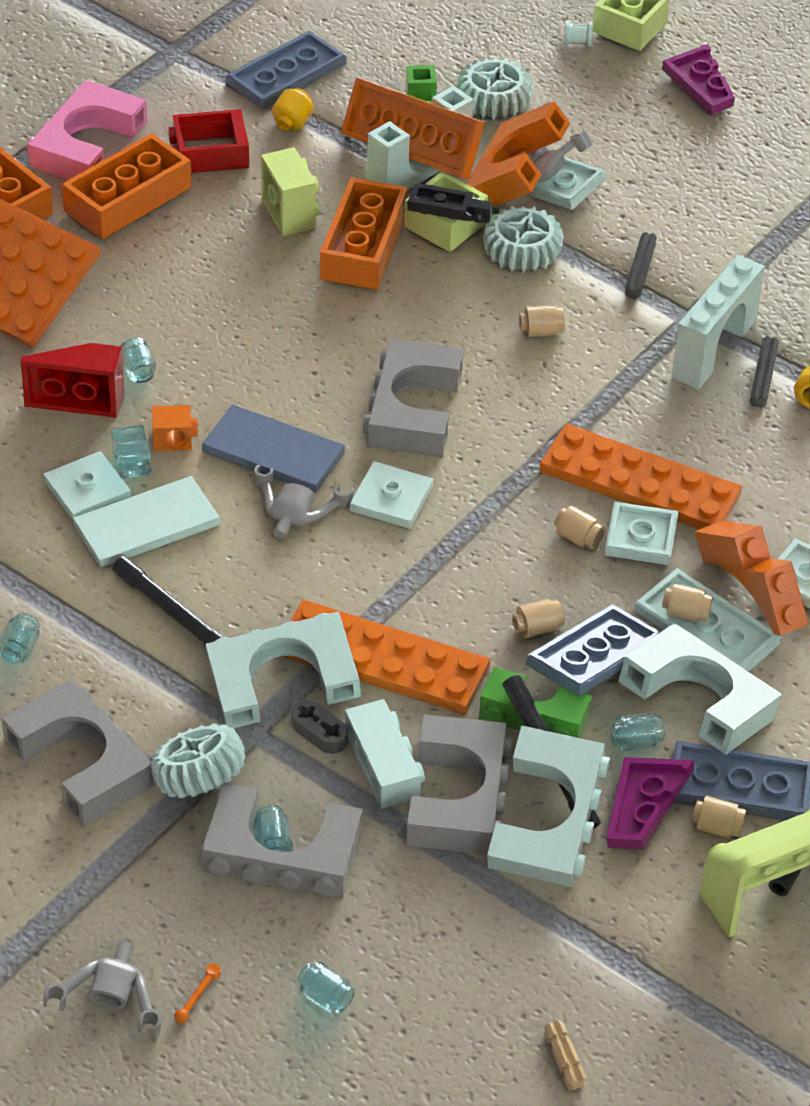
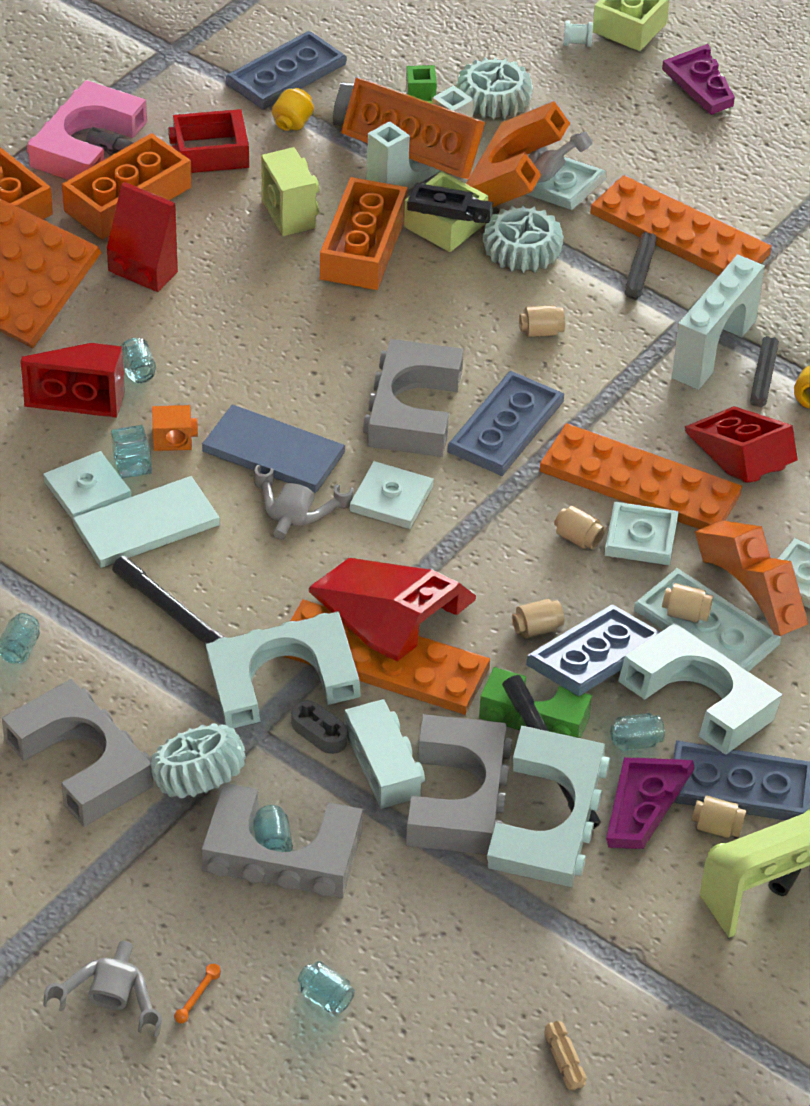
(110, 142): none -> dark grey pin
(143, 238): none -> red slope
(342, 103): none -> dark grey beam
(388, 601): none -> red wedge
(505, 423): none -> sand blue tile
(676, 226): none -> orange plate
(745, 442): none -> red slope

